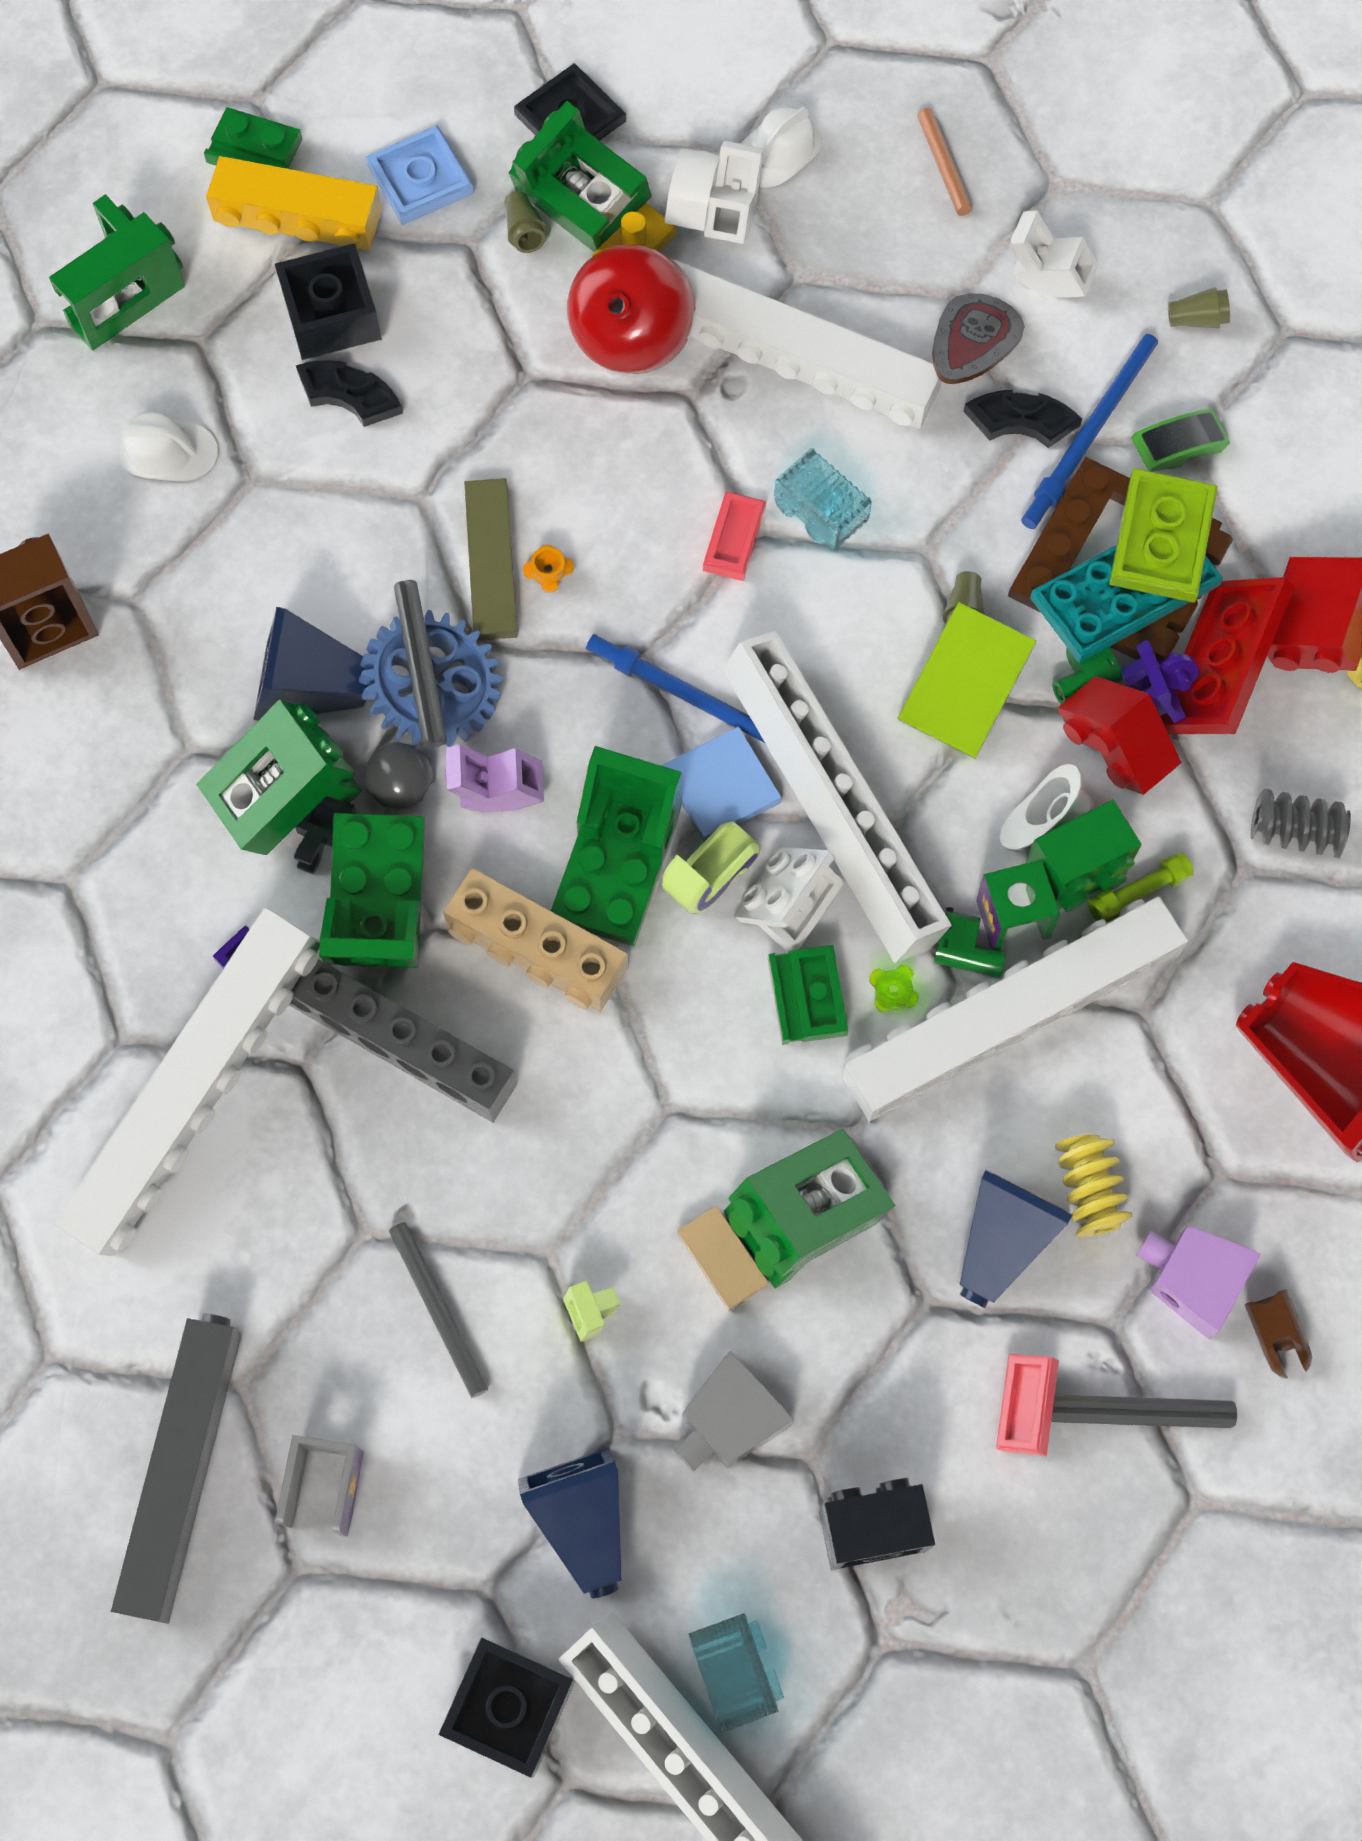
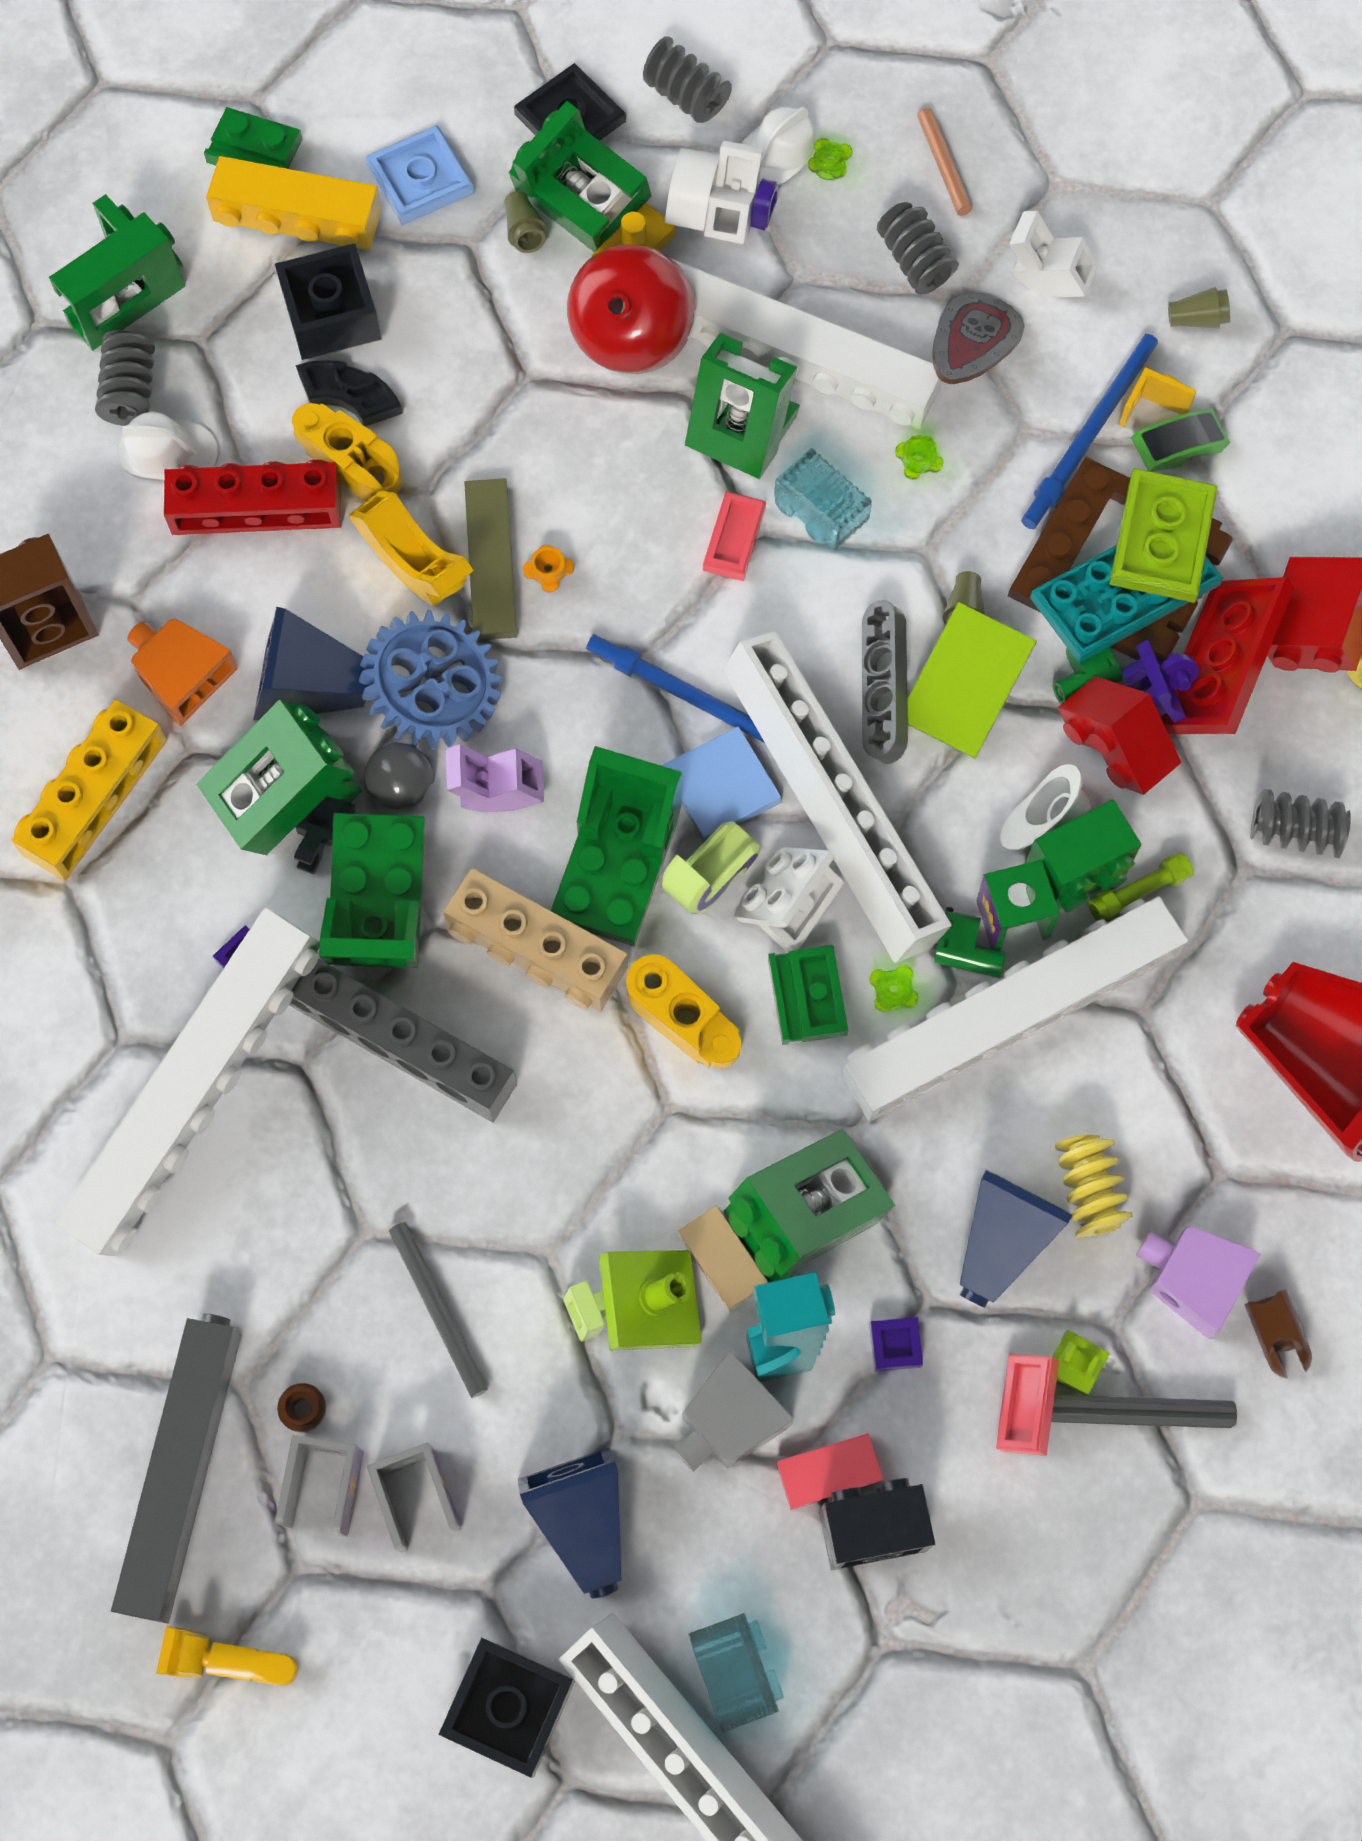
(88, 789): none -> yellow brick
(124, 376): none -> dark grey piece
(179, 666): none -> orange torso
(188, 1653): none -> yellow piece
(252, 497): none -> red brick
(291, 1397): none -> reddish brown plate
(324, 430): none -> yellow piece
(400, 1461): none -> light grey piece
(408, 550): none -> yellow arch
(420, 664): dark grey axle -> none
(650, 1299): none -> lime tile
(684, 82): none -> dark grey piece
(709, 1039): none -> yellow piece
(740, 407): none -> green brick
(764, 203): none -> dark purple tile
(791, 1327): none -> teal arch
(829, 168): none -> clear neon green plate
(832, 1468): none -> coral tile
(877, 683): none -> dark grey beam
(896, 1344): none -> dark purple tile
(917, 247): none -> dark grey piece
(922, 446): none -> clear neon green plate
(1023, 414): black tile -> none
(1079, 1362): none -> lime tile
(1162, 390): none -> yellow bracket

